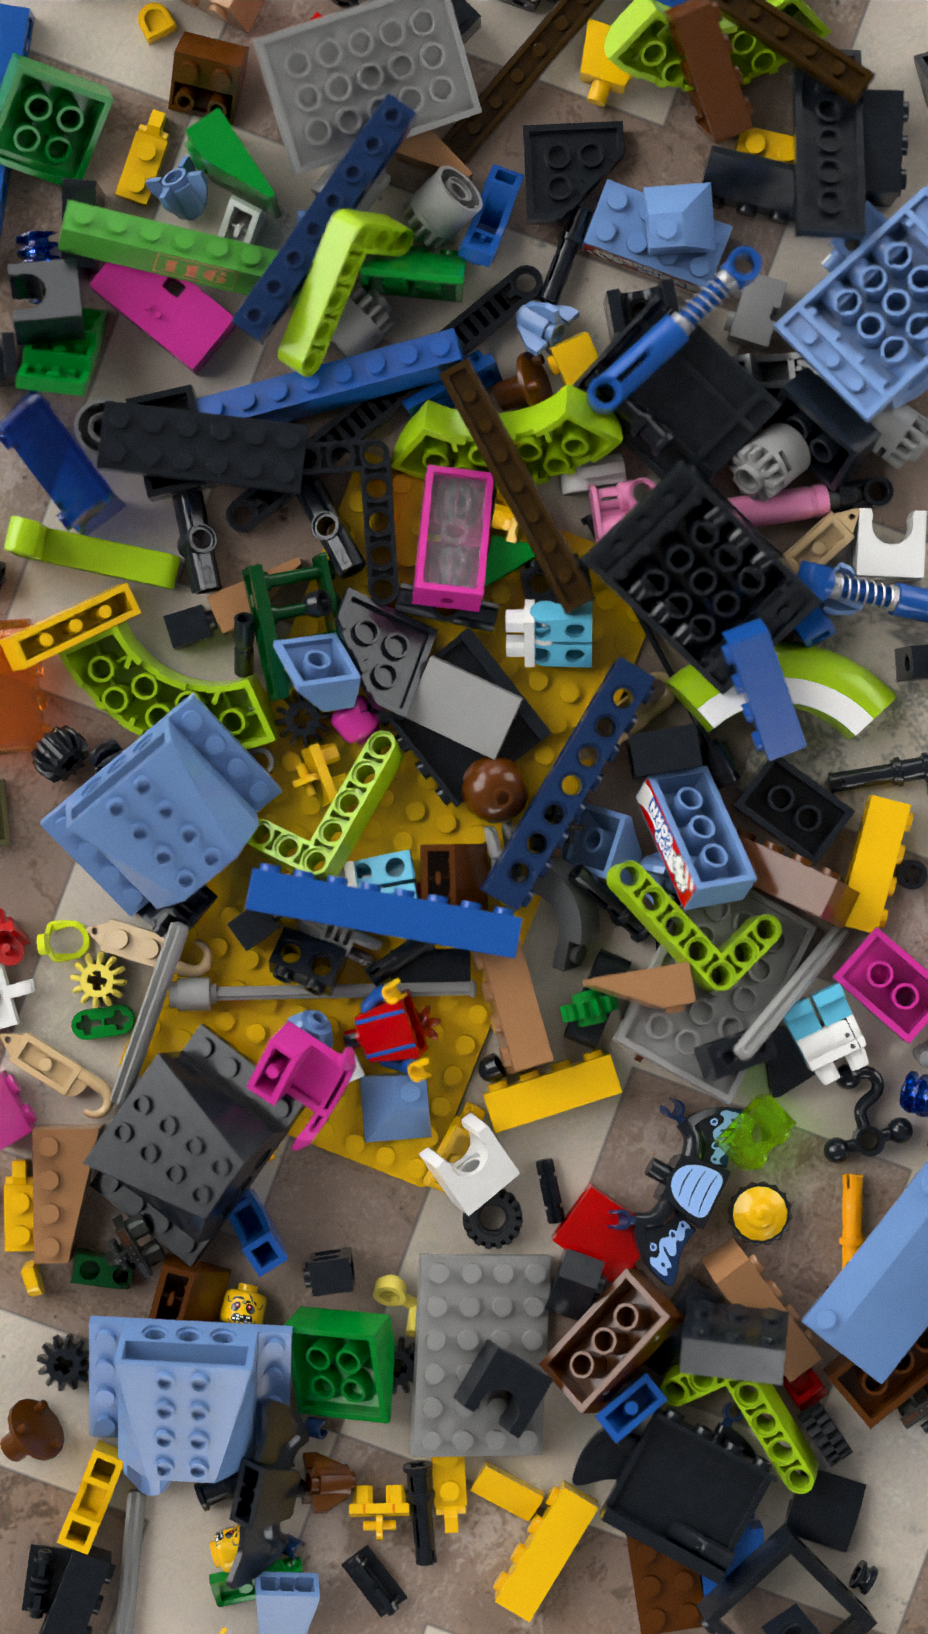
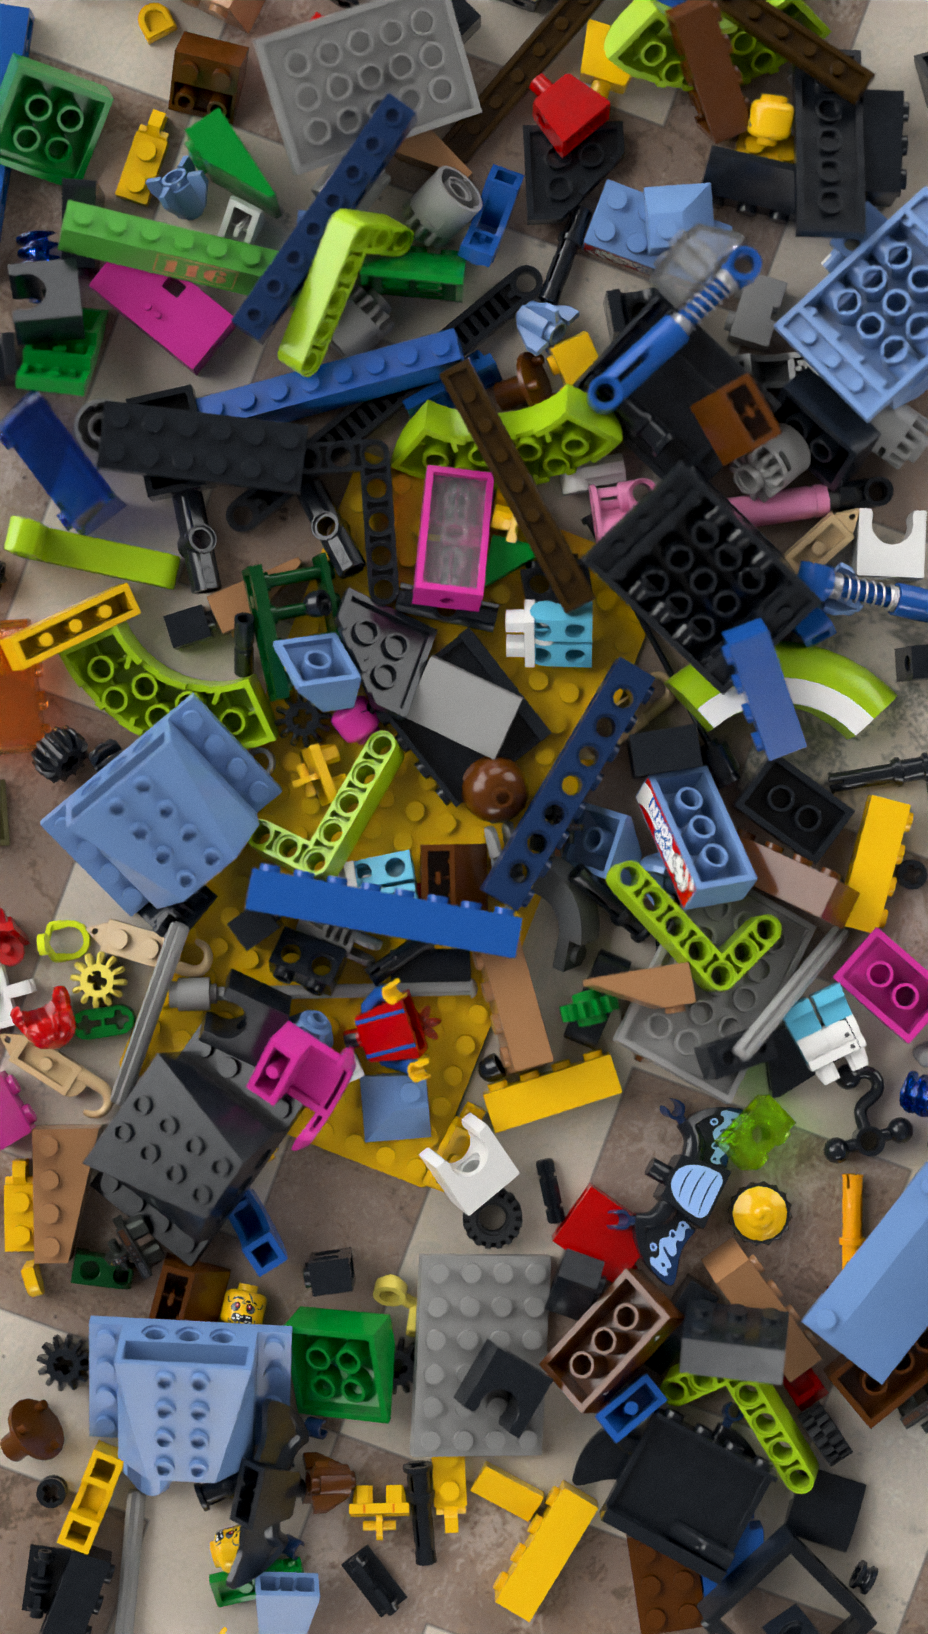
(48, 1025): none -> red hair
(62, 1492): none -> black bush
(249, 1034): none -> black piece
(567, 111): none -> red torso
(692, 261): none -> clear slope
(736, 419): none -> reddish brown slope
(771, 119): none -> yellow head

